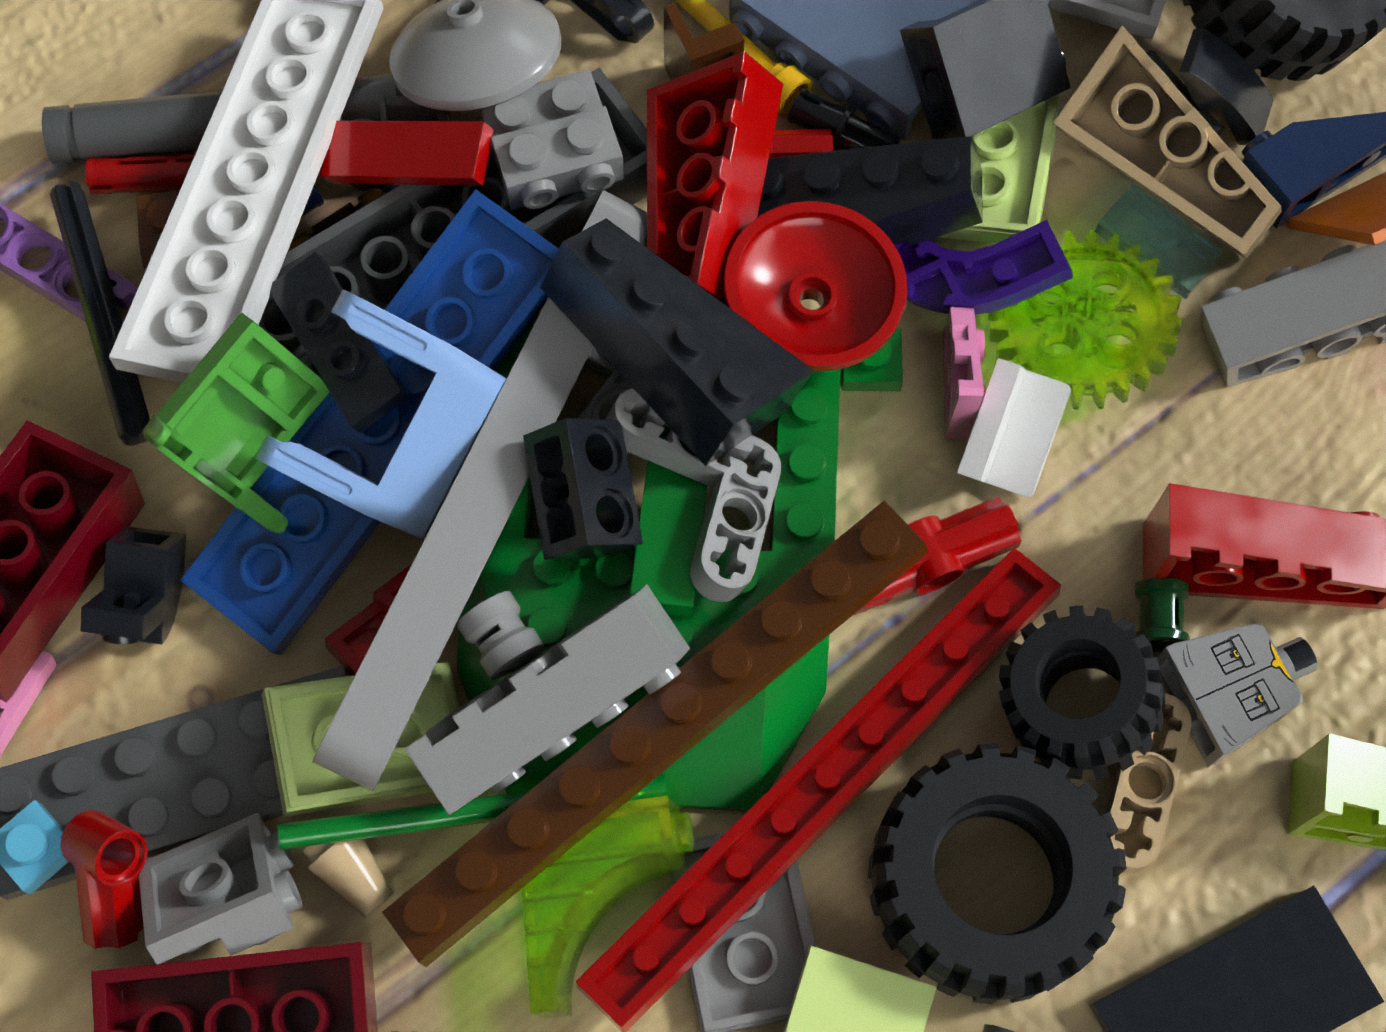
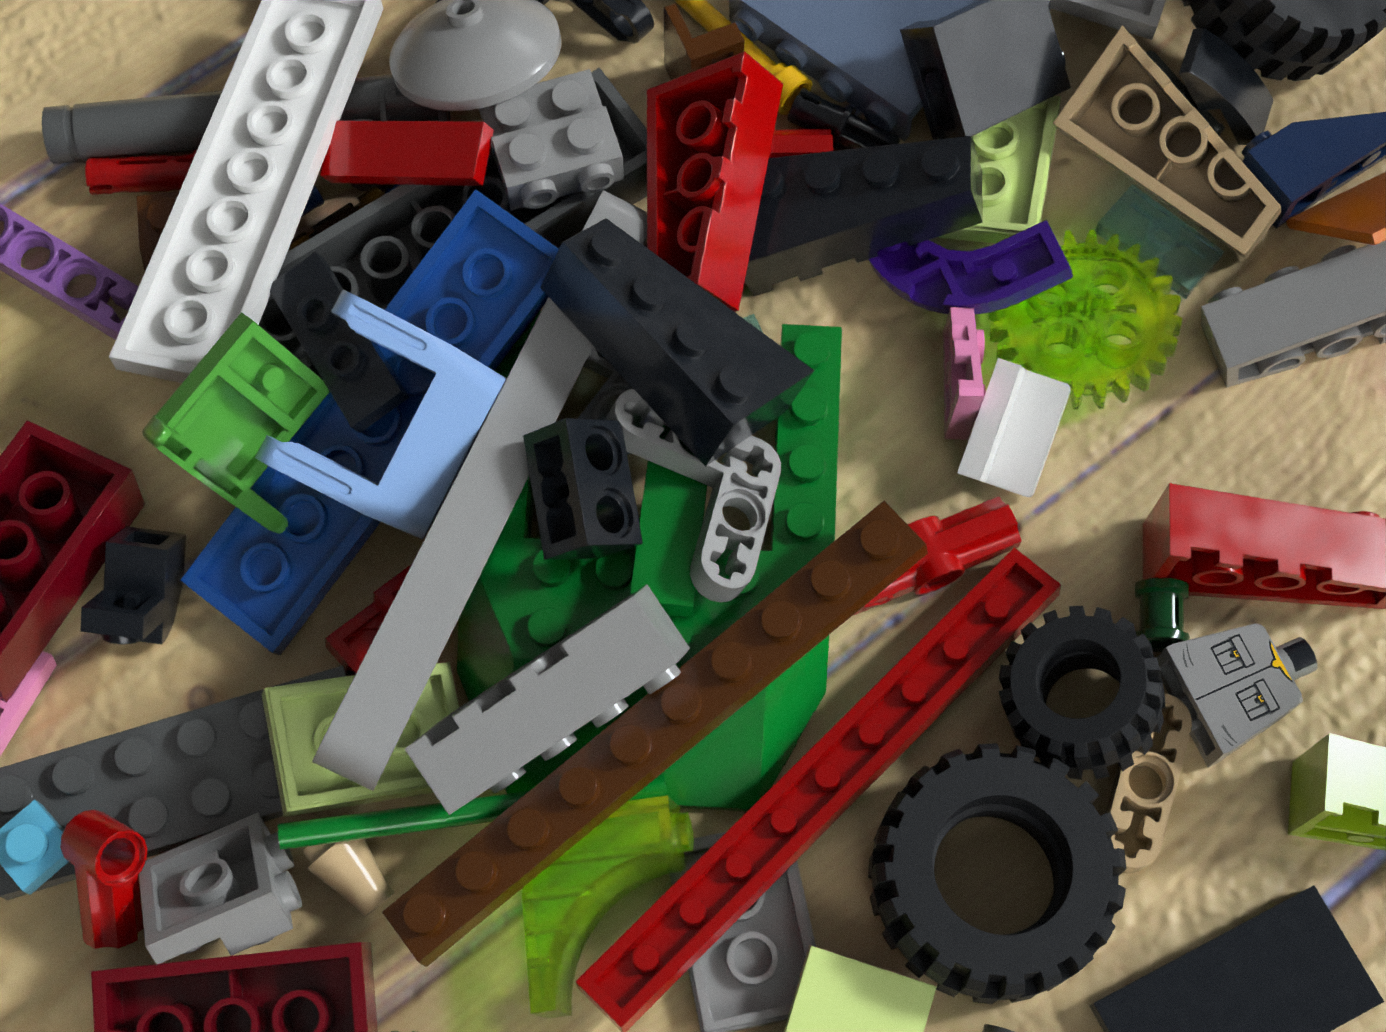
(99, 309): black axle -> none
(500, 635): light grey wheel -> none
(820, 256): red dish -> none
(878, 372): green plate -> none

